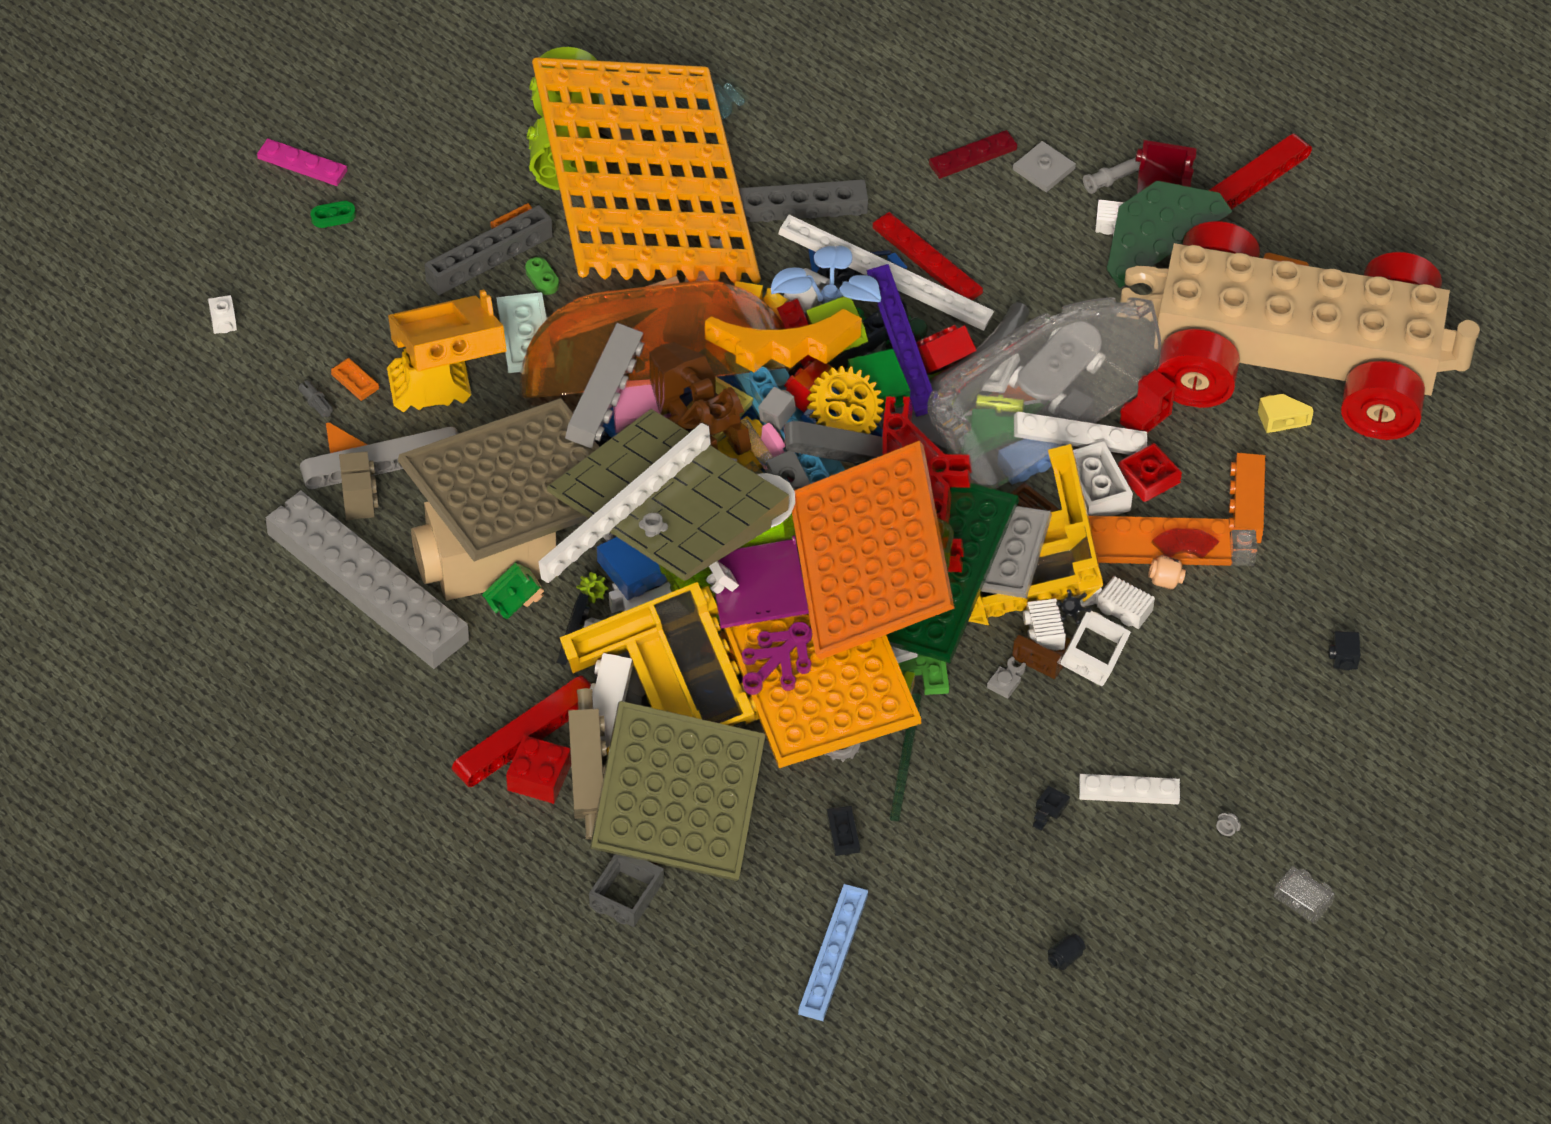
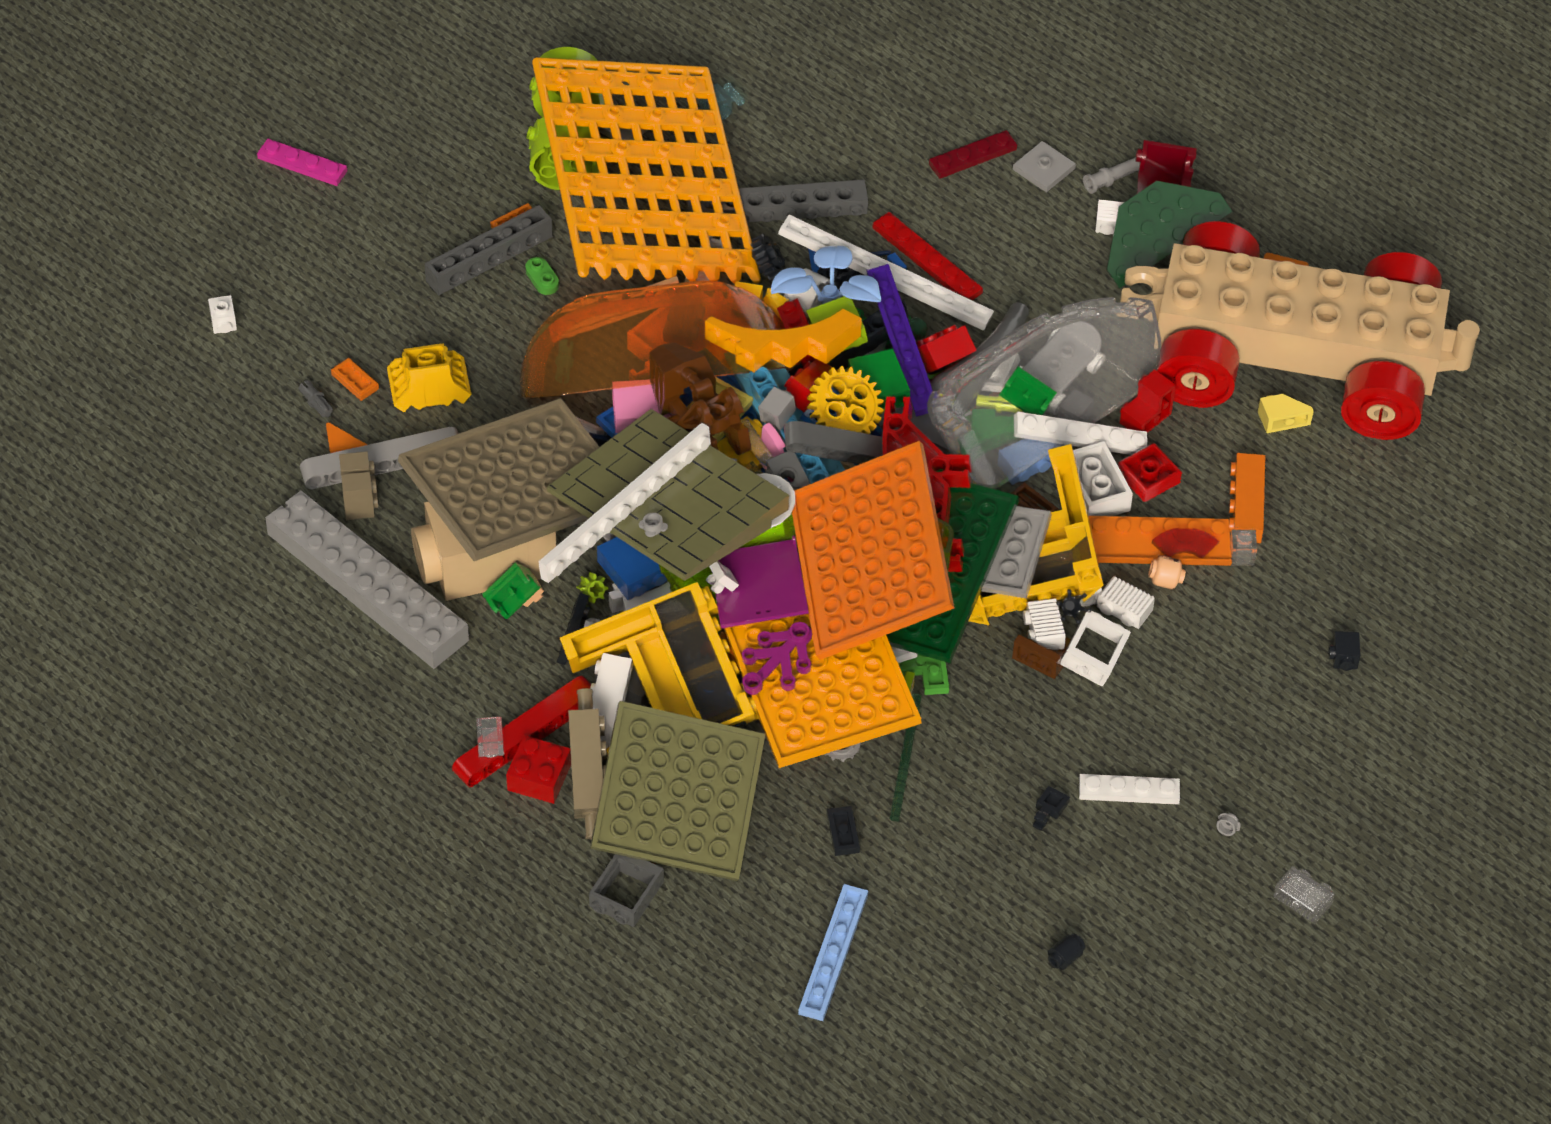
(333, 214): green plate -> none
(448, 332): light orange piece -> none
(490, 737): none -> clear brick
(521, 319): light aqua plate -> none
(604, 385): light grey brick -> none
(767, 256): none -> black gear
(1006, 680): light grey plate -> none
(1027, 393): none -> green hinge
(1263, 170): red beam -> none

